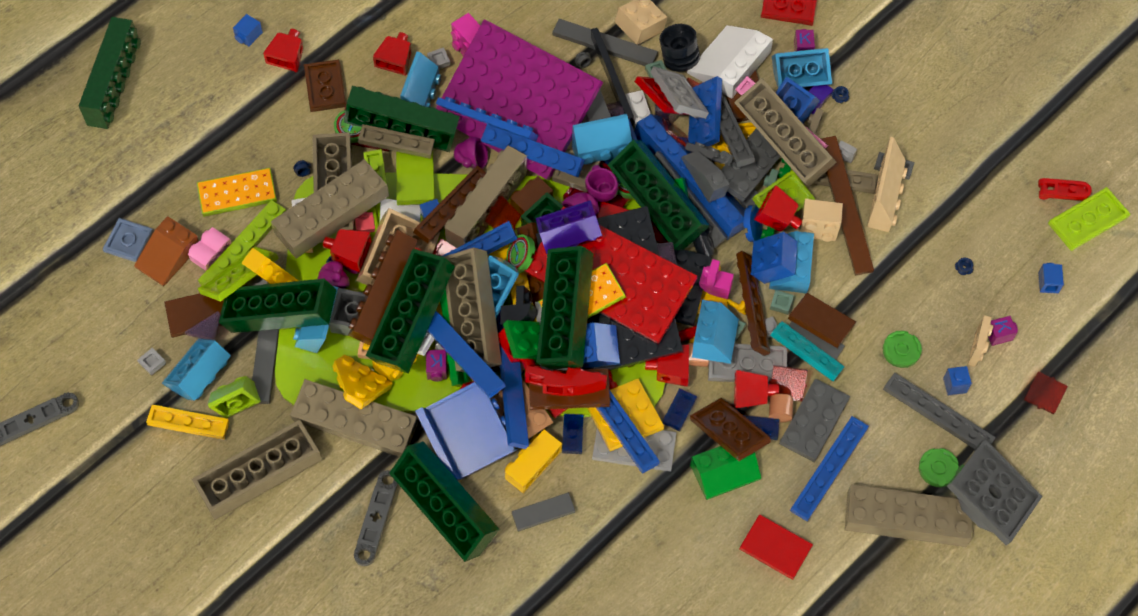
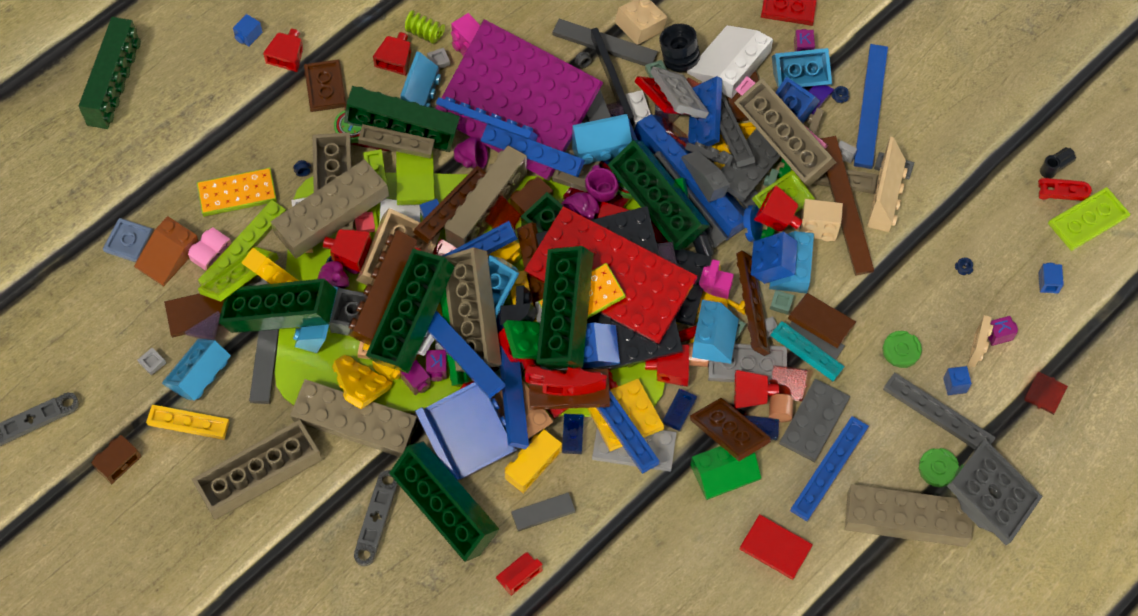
(116, 459): none -> reddish brown brick
(234, 397): lime slope -> none
(417, 379): none -> magenta brick
(422, 28): none -> lime piece
(519, 573): none -> red panel
(520, 252): tile -> none
(569, 226): dark purple slope -> none
(870, 106): none -> blue tile
(1056, 162): none -> black piece

